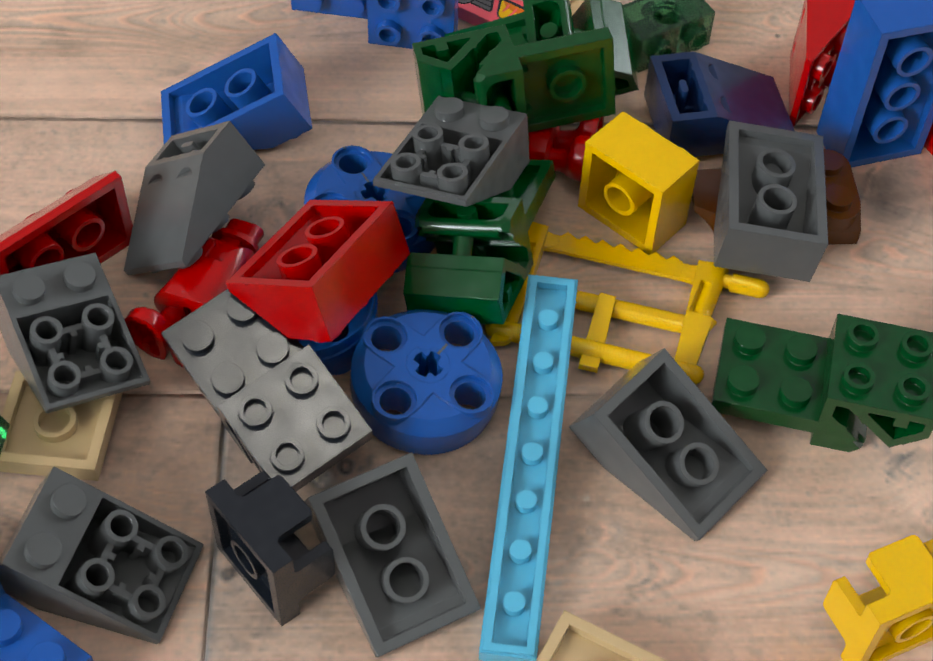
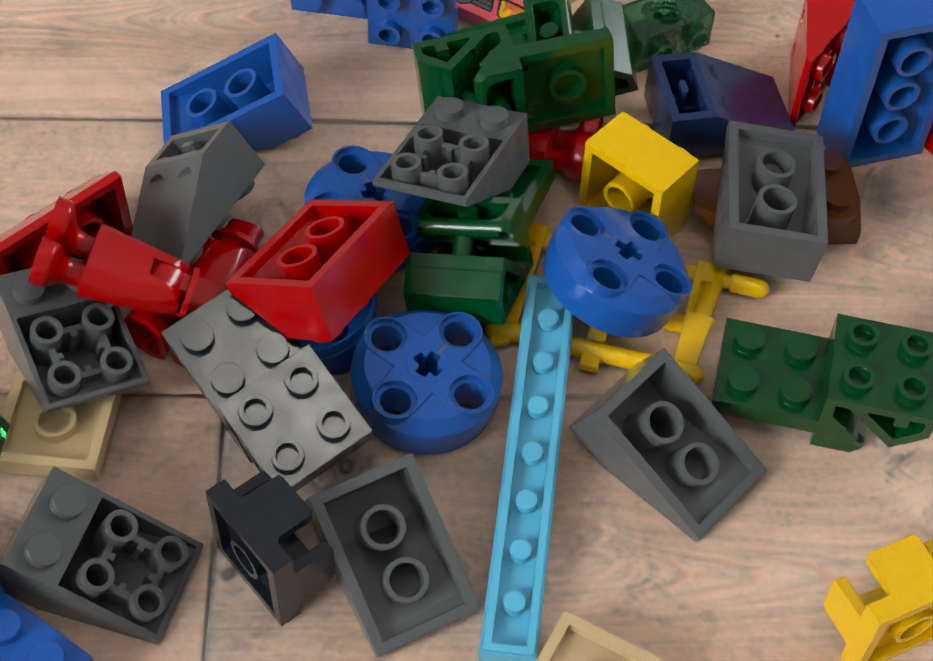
(116, 268): none -> red piece
(616, 270): none -> blue piece

